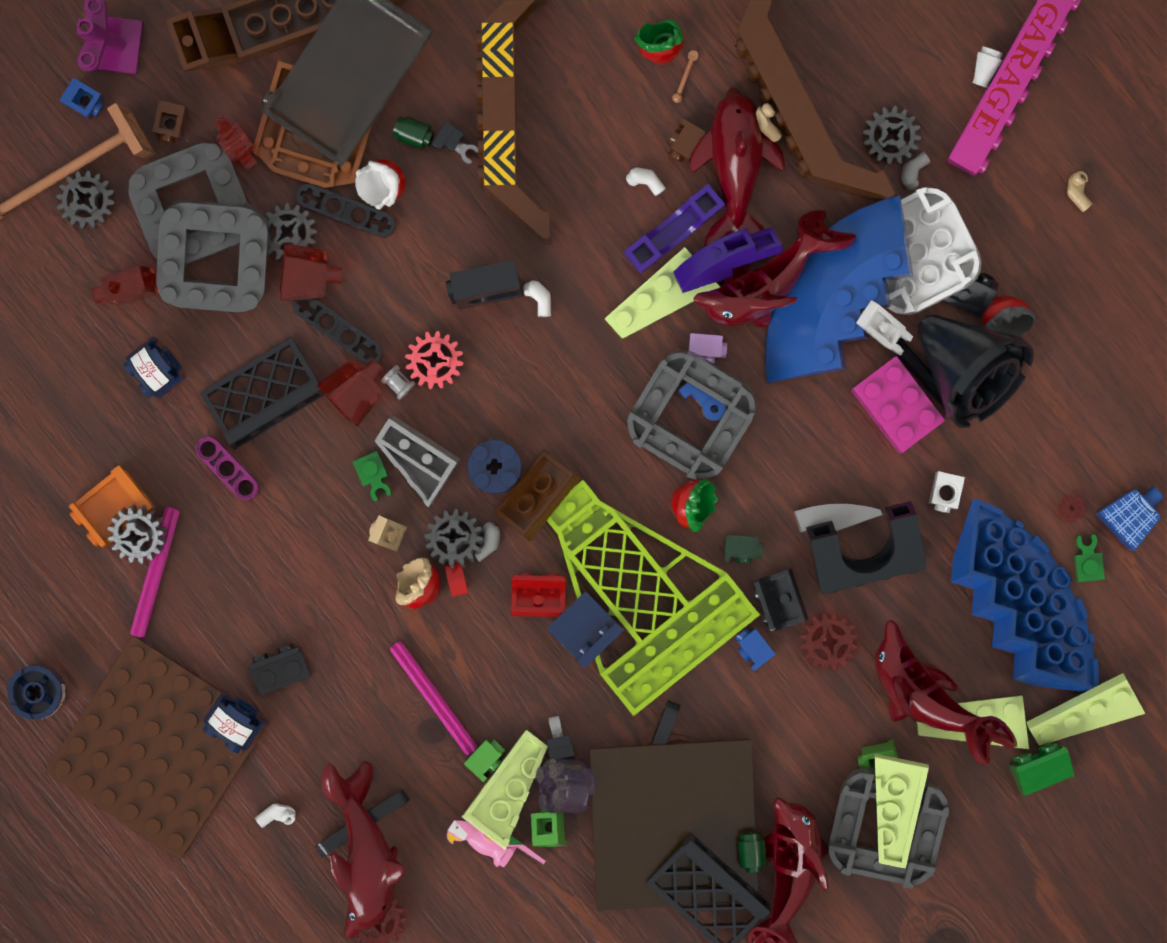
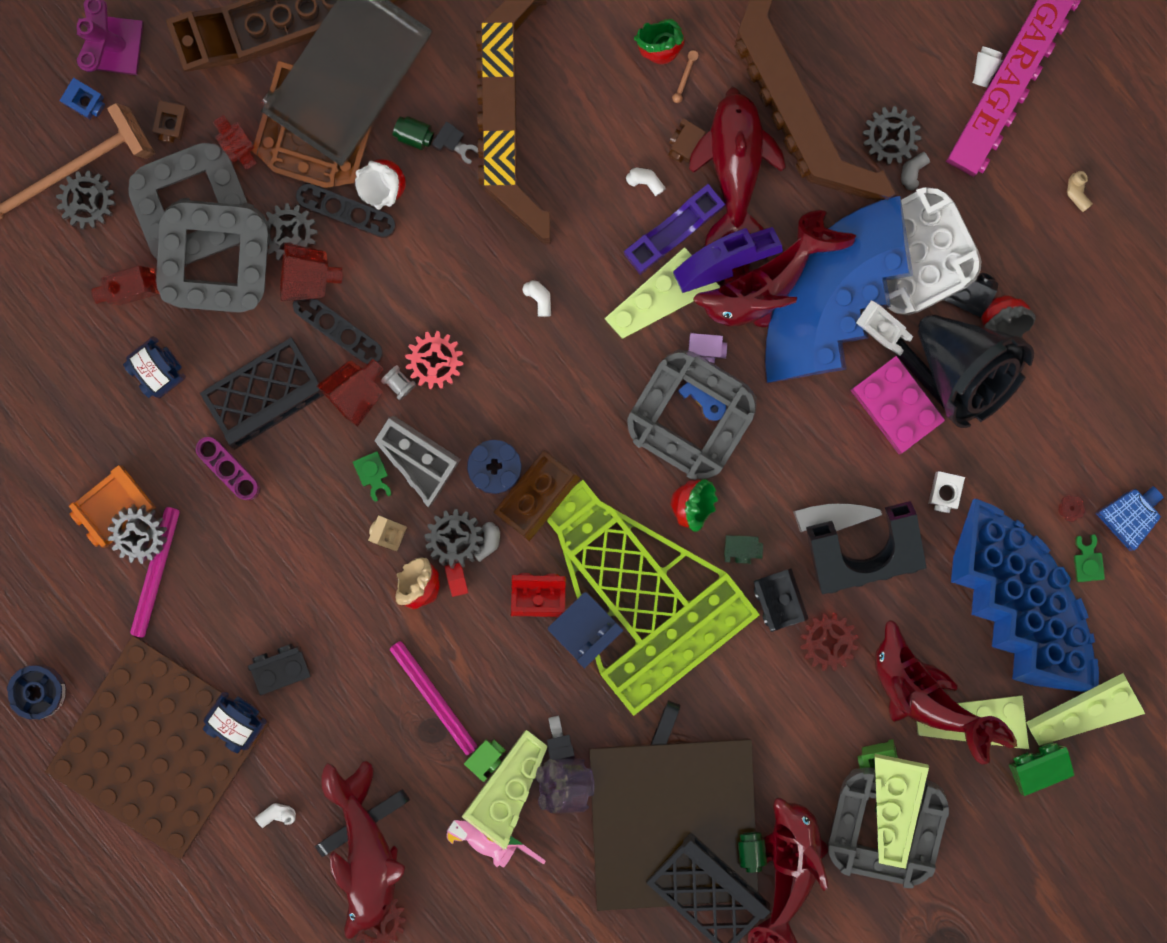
(484, 285): black arch -> none
(540, 833): bright green brick -> none
(754, 648): blue brick -> none
(766, 127): tan arm -> none

